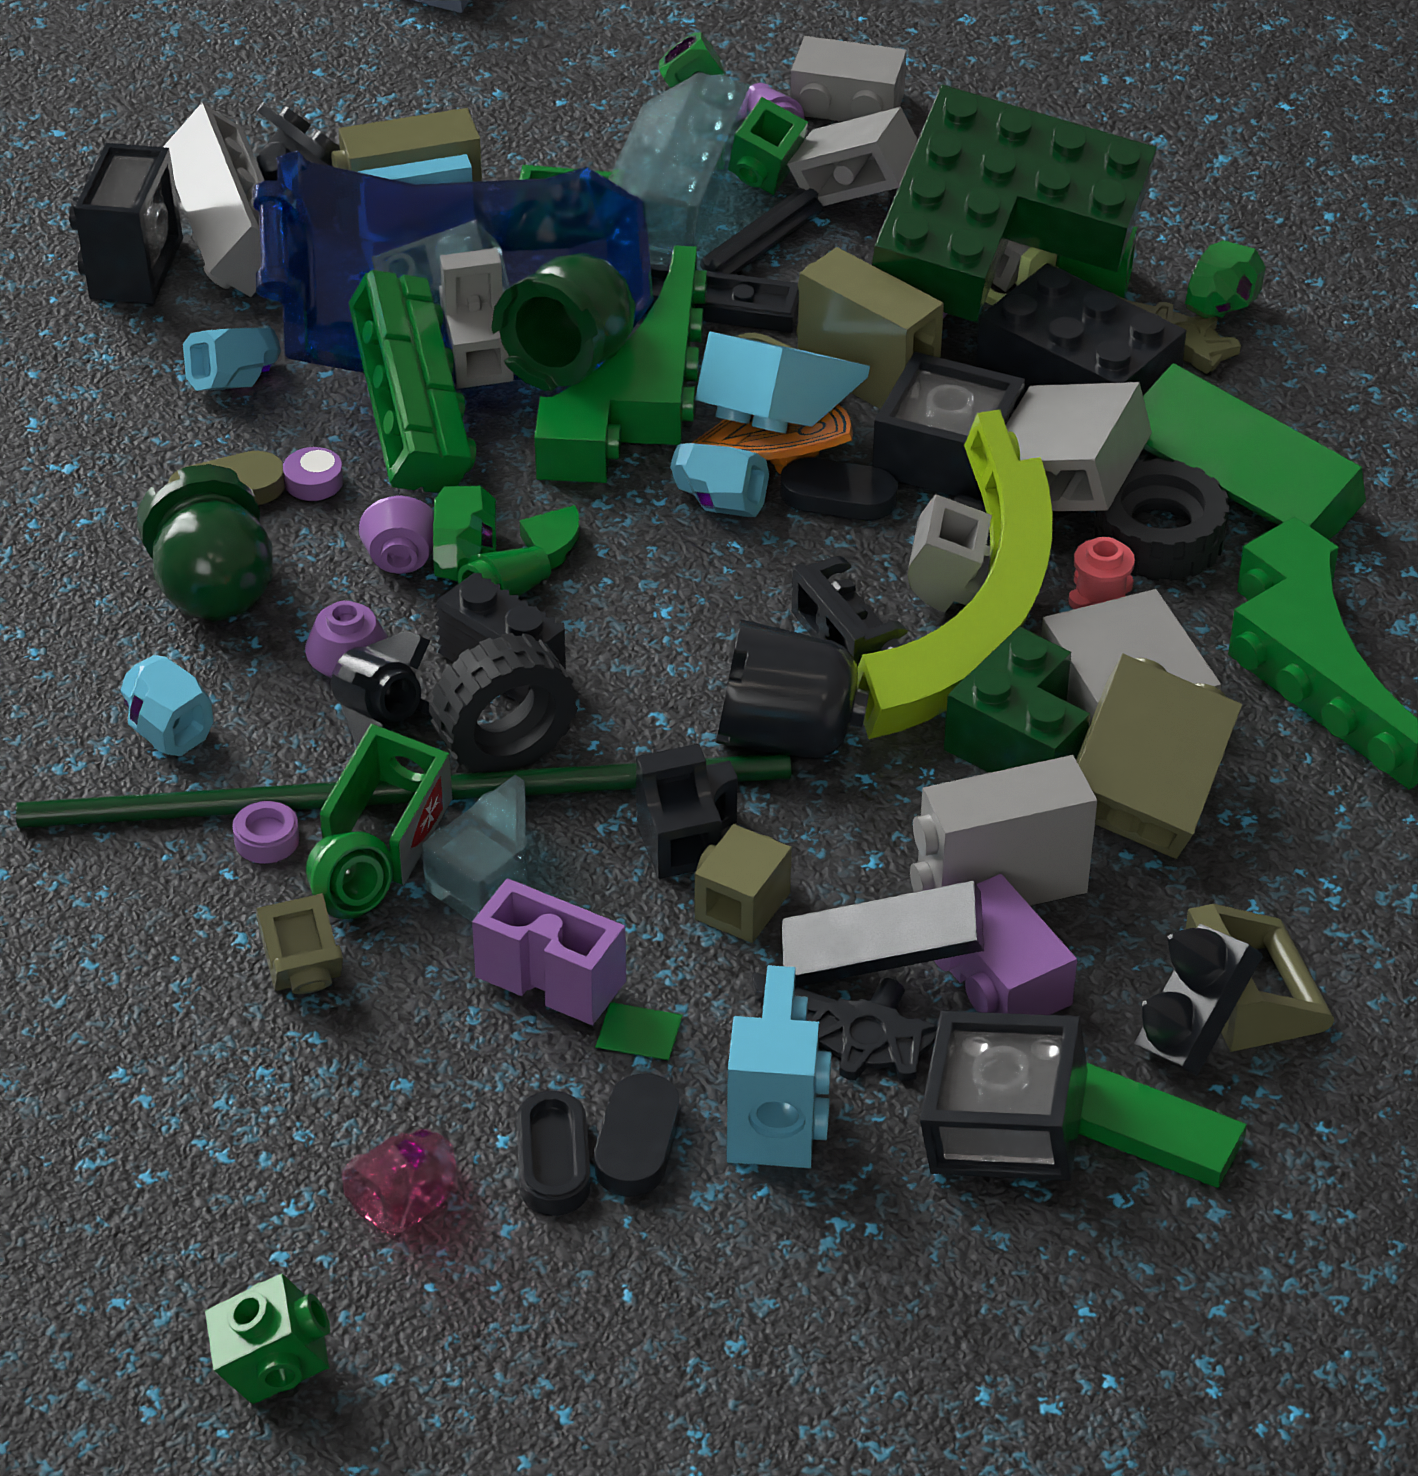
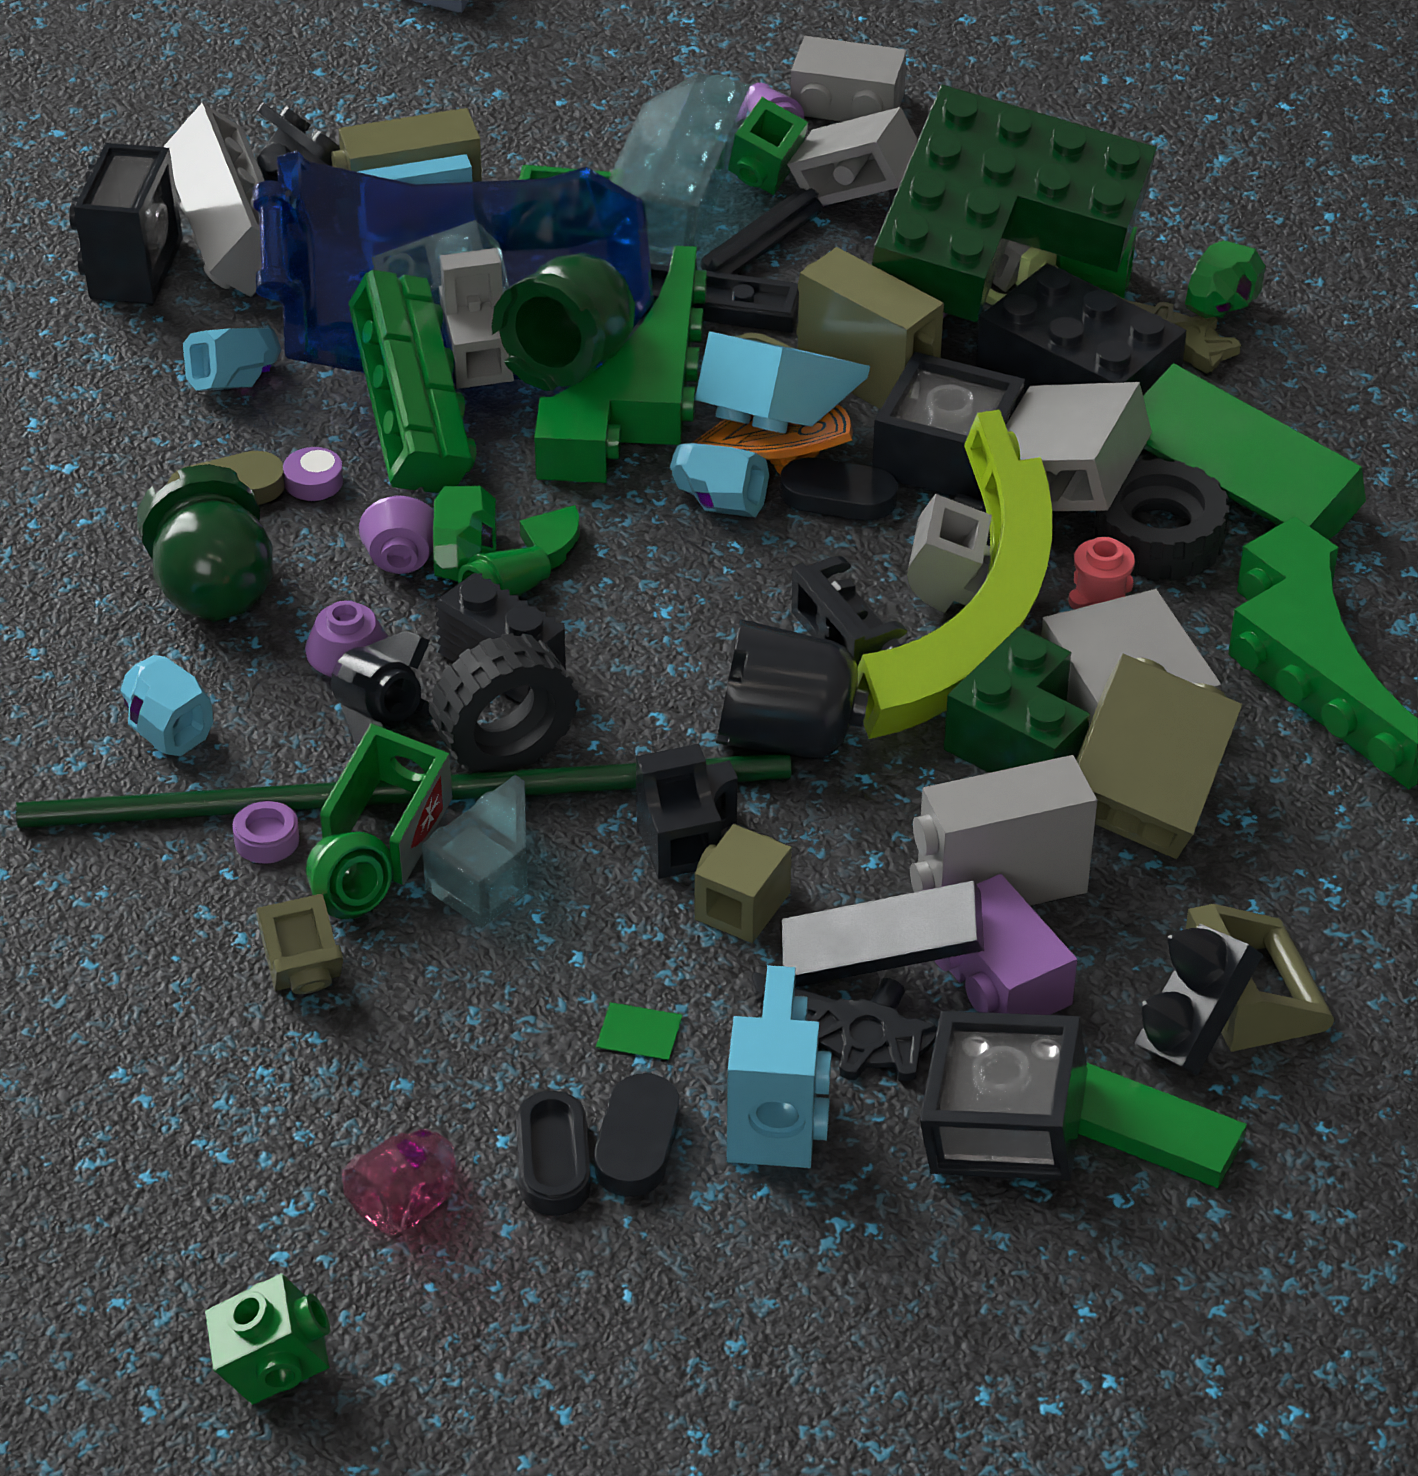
(552, 945): medium lavender brick -> none
(688, 58): green rock -> none

